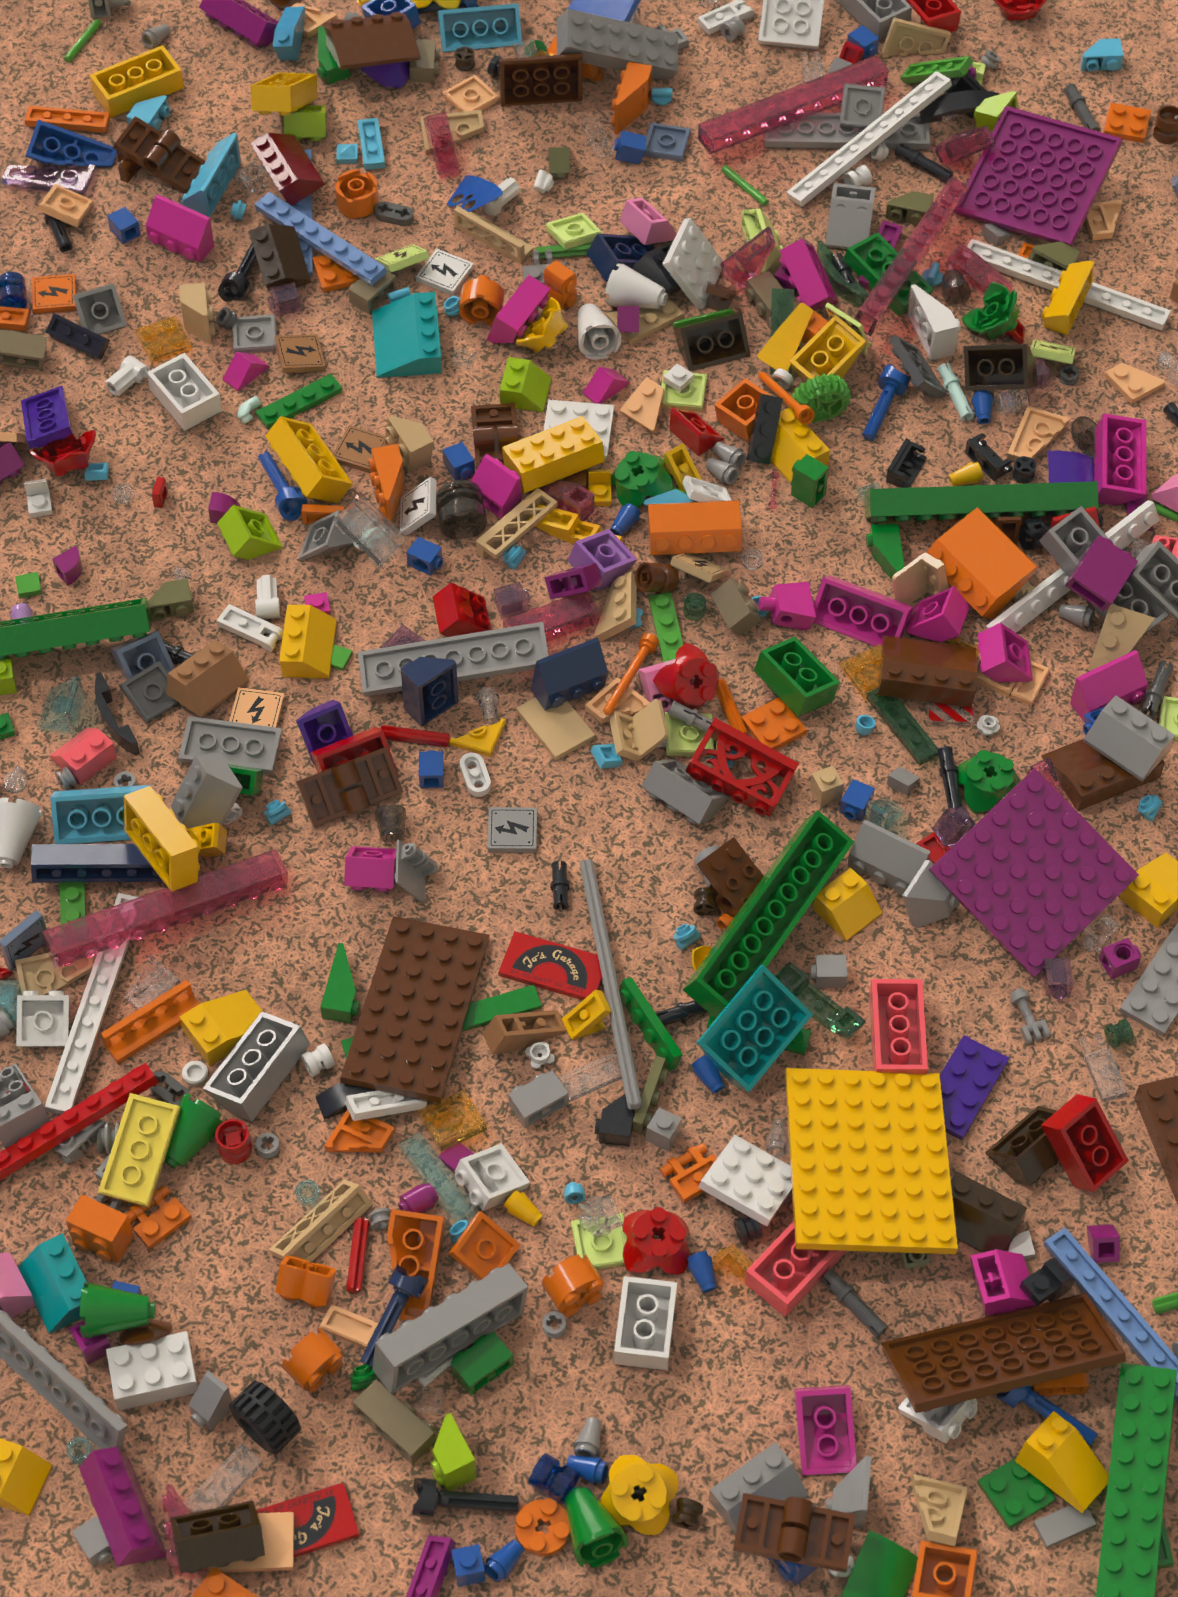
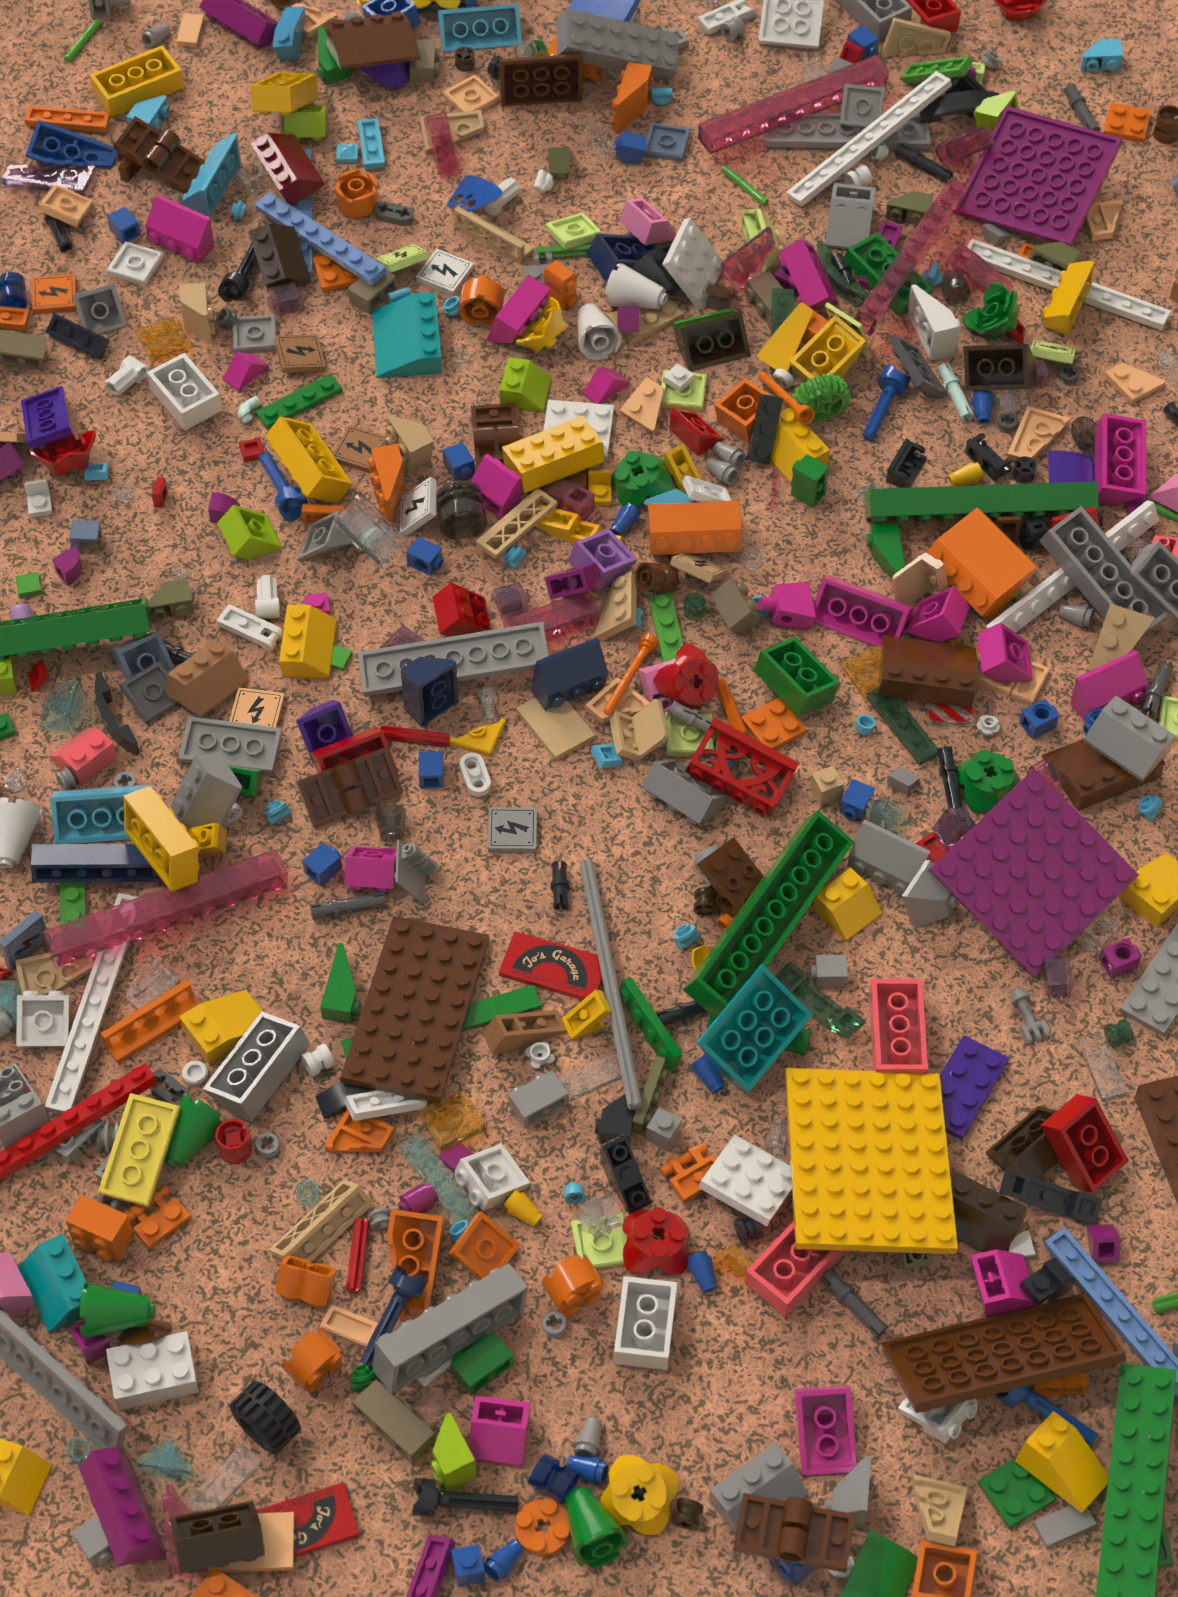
(38, 676): none -> red slope
(84, 532): none -> sand blue panel
(135, 263): none -> white tile
(166, 1460): none -> clear light blue slope
(190, 30): none -> light nougat tile
(210, 1402): light grey slope -> none
(251, 449): none -> red tile
(322, 864): none -> blue brick
(349, 905): none -> dark grey pin
(499, 1430): none -> dark pink slope
(624, 1174): none -> black slope
(1011, 418): none -> dark grey bush
(1033, 725): none -> blue brick
(1050, 1196): none -> black slope
(1101, 573): magenta brick -> none

